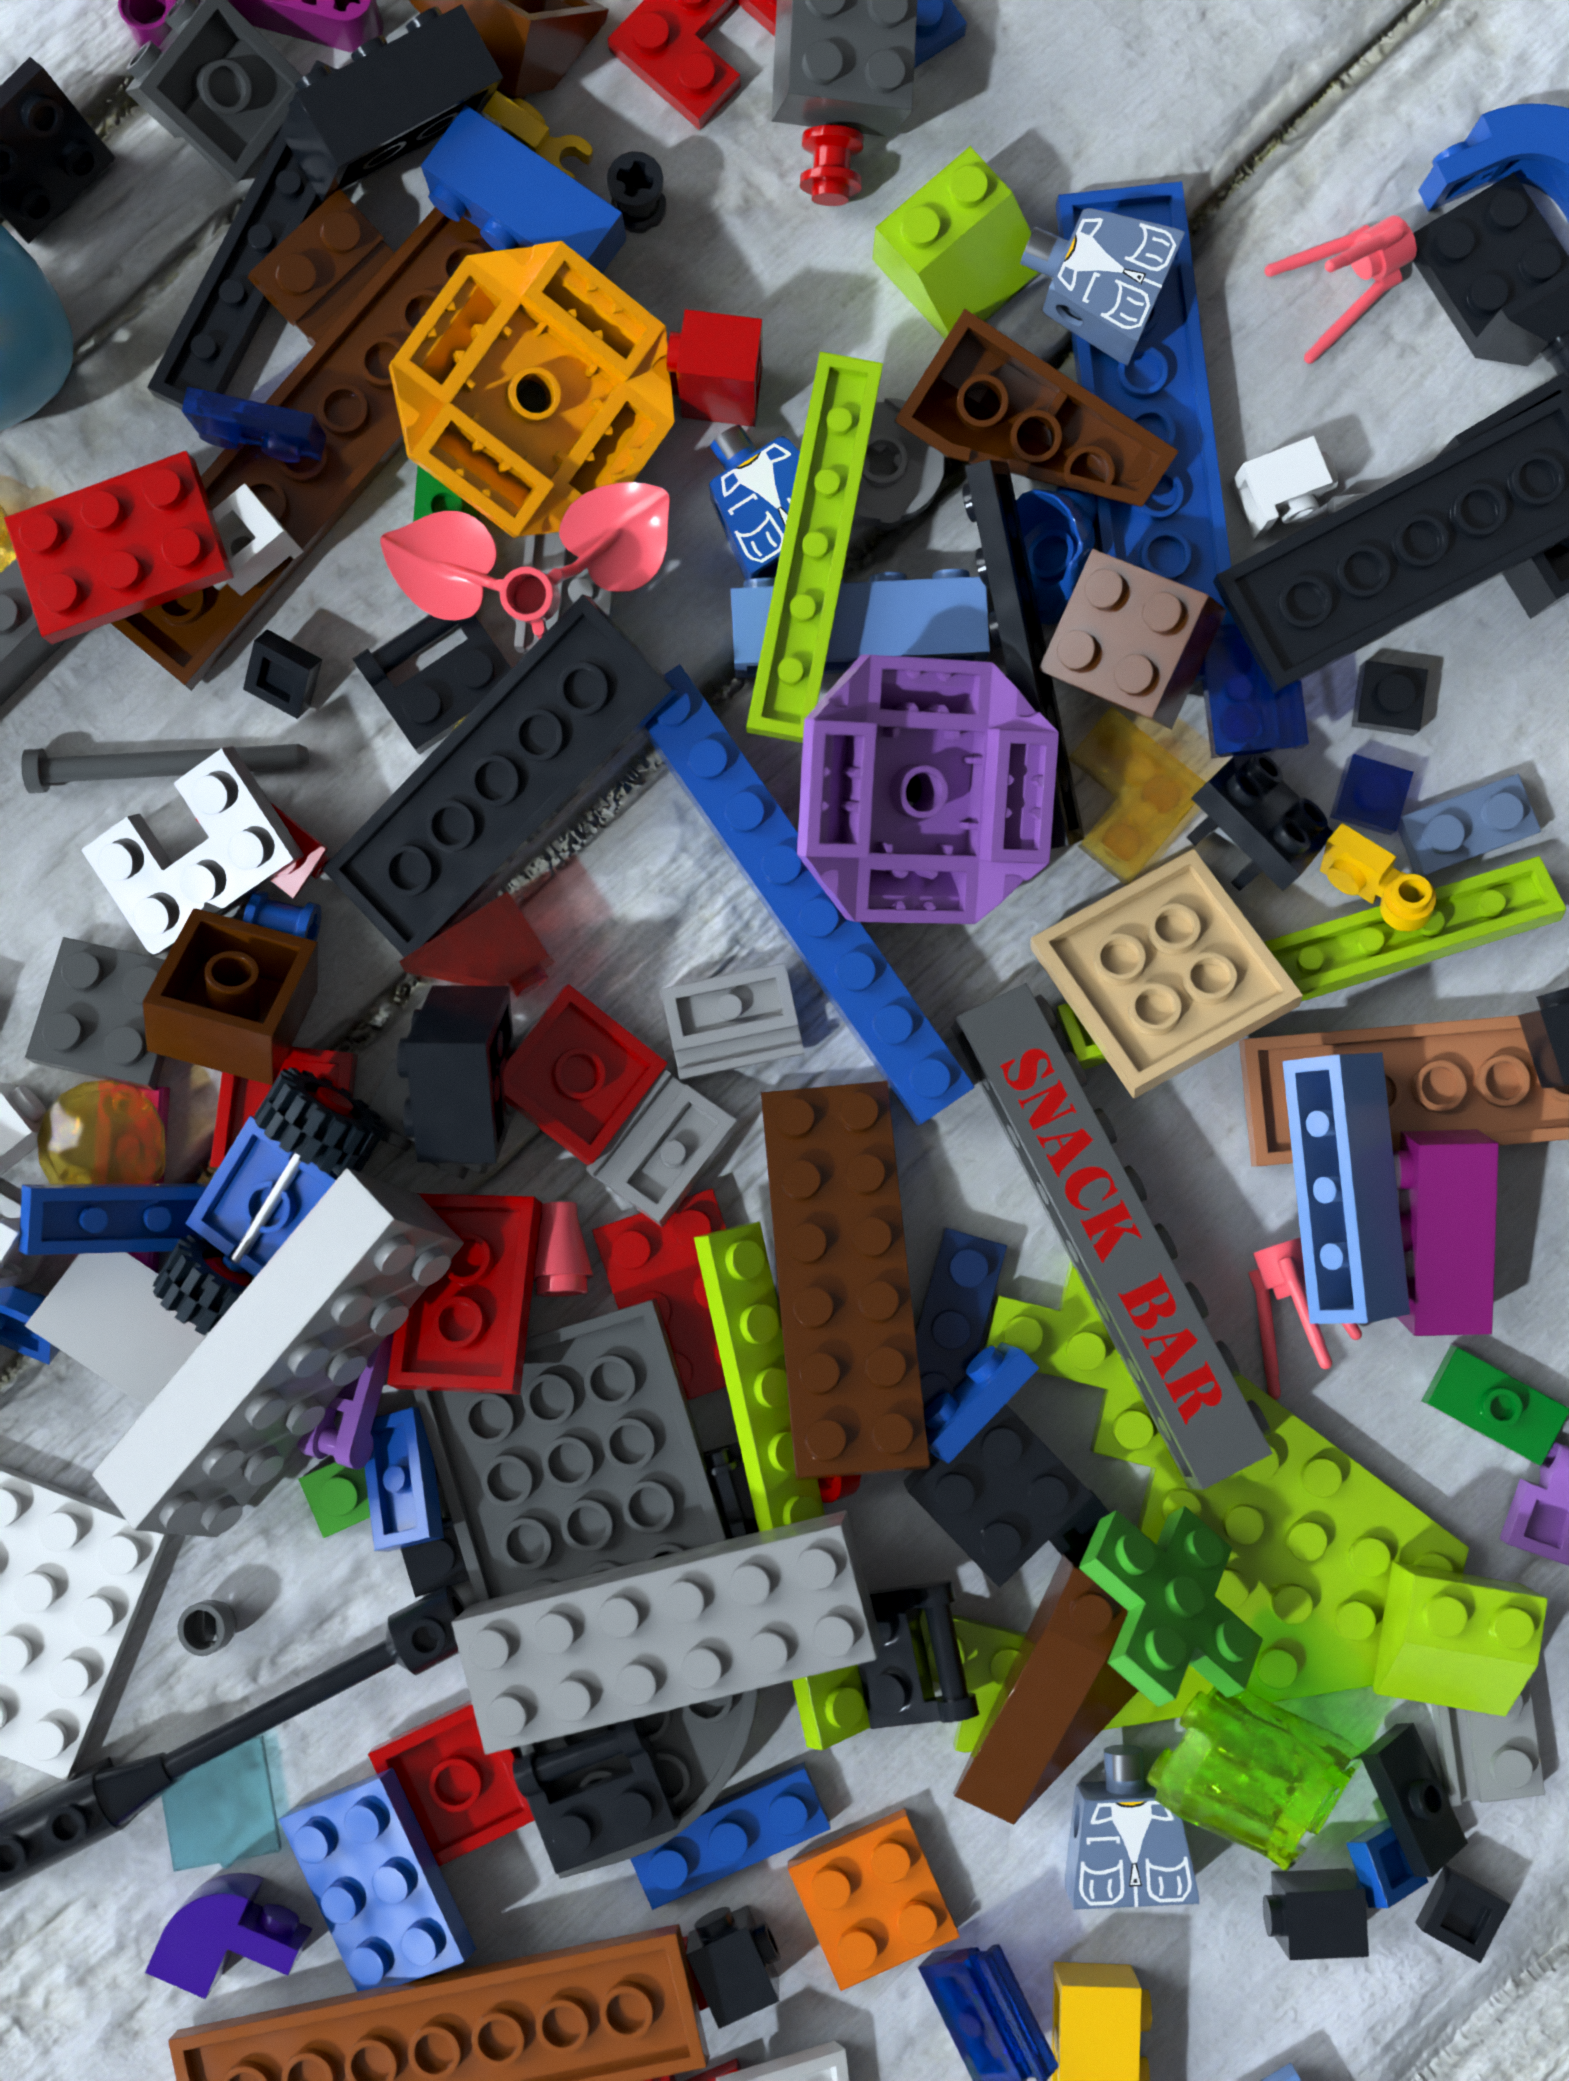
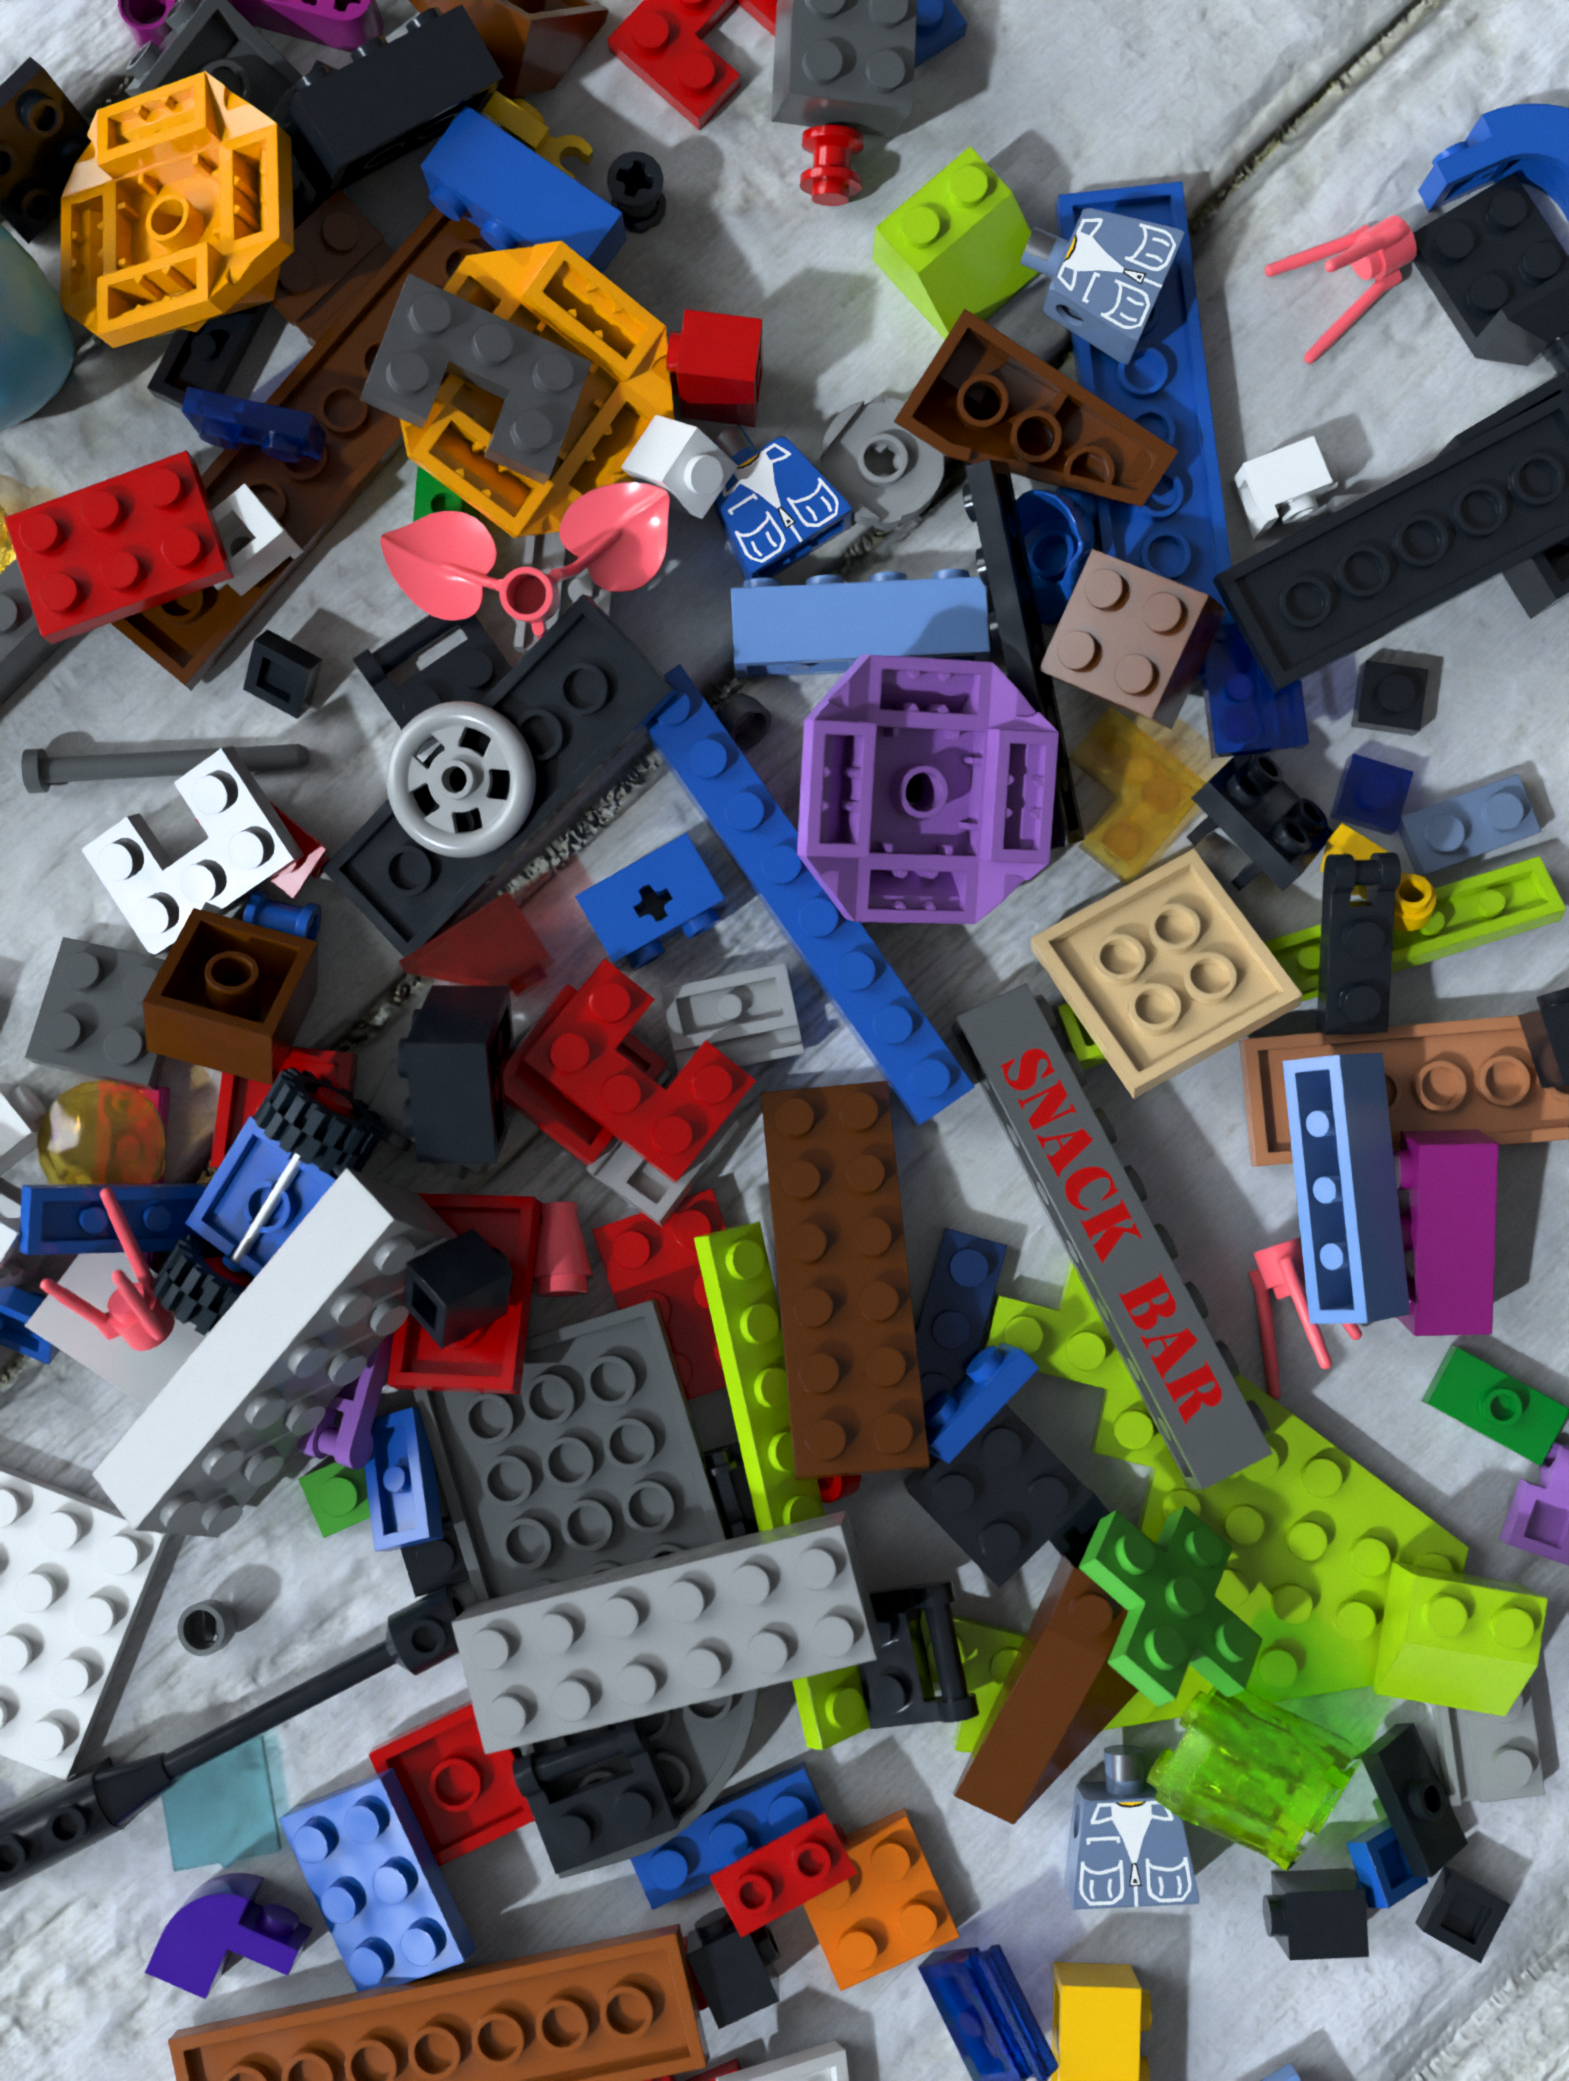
(133, 1307): none -> coral plant
(175, 212): none -> light orange piece
(442, 334): none -> flat silver plate
(458, 1287): none -> black brick
(505, 751): none -> light grey plate
(654, 1122): none -> red plate
(668, 871): none -> blue brick
(681, 463): none -> white brick
(753, 727): none -> dark grey hinge
(784, 1873): none -> red hinge
(814, 546): lime plate -> none
(1356, 944): none -> black plate

